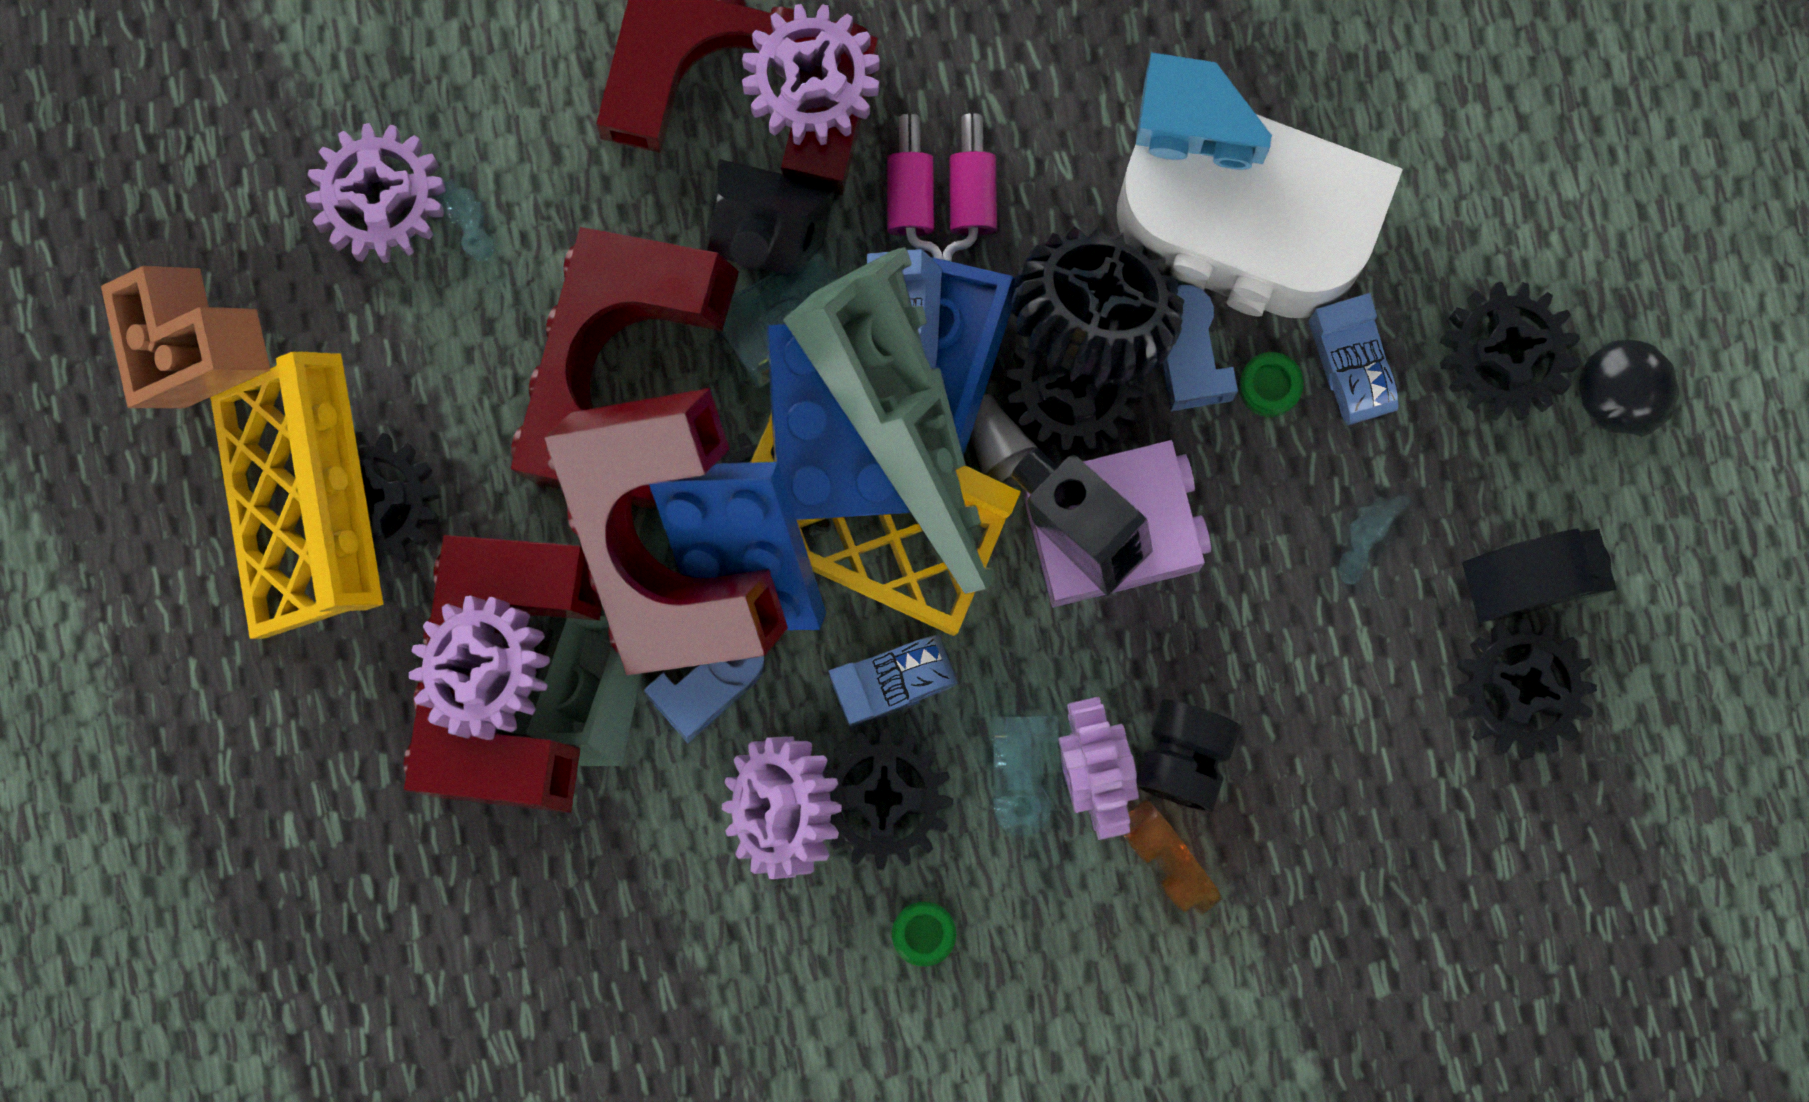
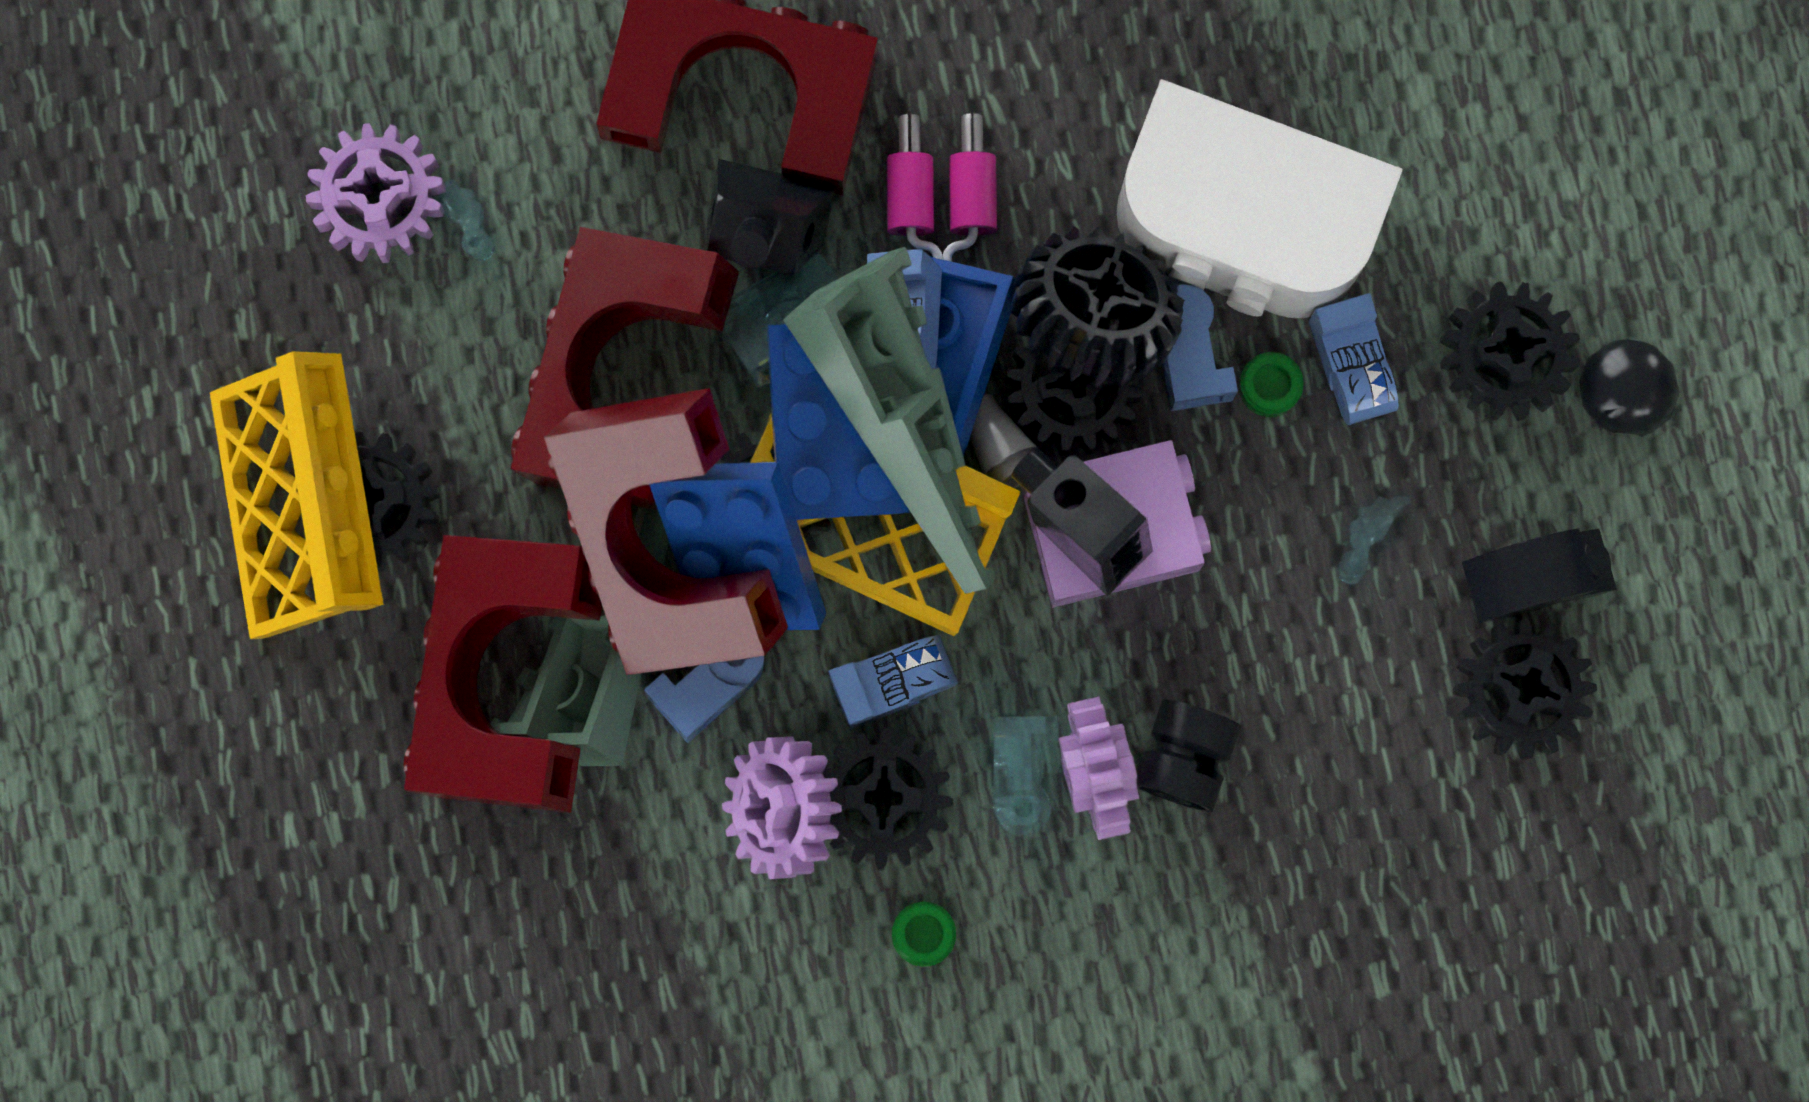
(175, 345): nougat brick -> none
(493, 688): lavender gear -> none
(789, 57): lavender gear -> none
(1186, 880): clear orange plate -> none
(1198, 111): dark azure slope -> none

